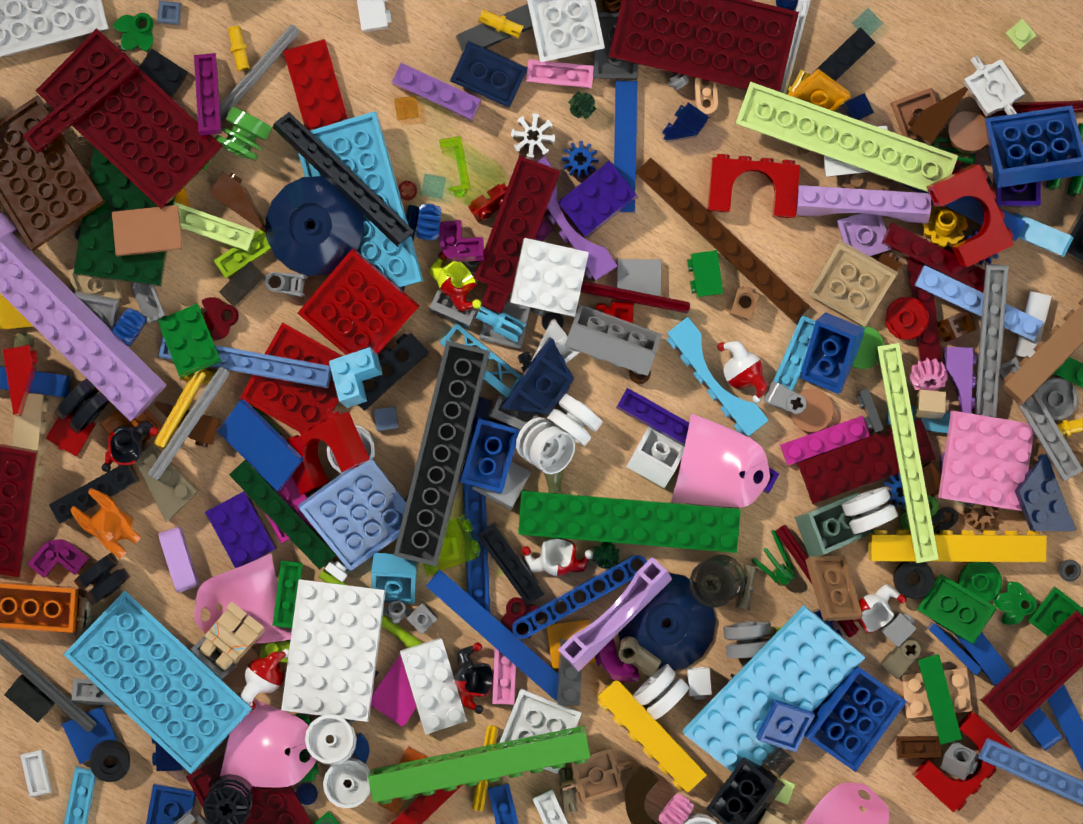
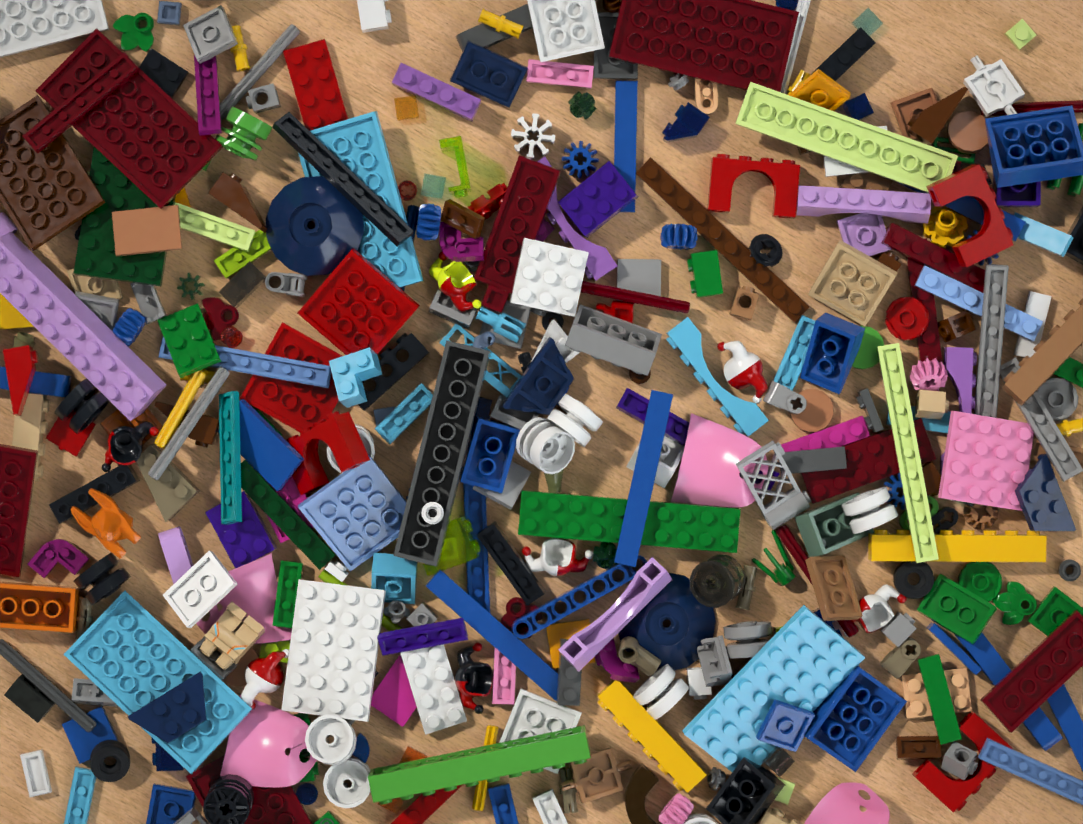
(174, 711): none -> dark blue wing
(184, 287): none -> clear green gear
(200, 589): none -> white plate
(210, 34): none -> light grey tile
(229, 332): none -> clear red bush
(230, 458): none -> teal tile
(273, 99): none -> light grey brick
(405, 413): none -> medium azure tile
(422, 636): none -> dark purple tile
(425, 512): none -> white plate
(462, 219): none -> reddish brown plate
(484, 340): none -> sand blue arm
(643, 478): none -> blue tile
(679, 236): none -> blue gear
(714, 661): none -> light grey hinge
(716, 778): none -> dark grey plate
(766, 242): none -> black gear
(783, 505): none -> light grey piece
(815, 460): none -> dark grey tile

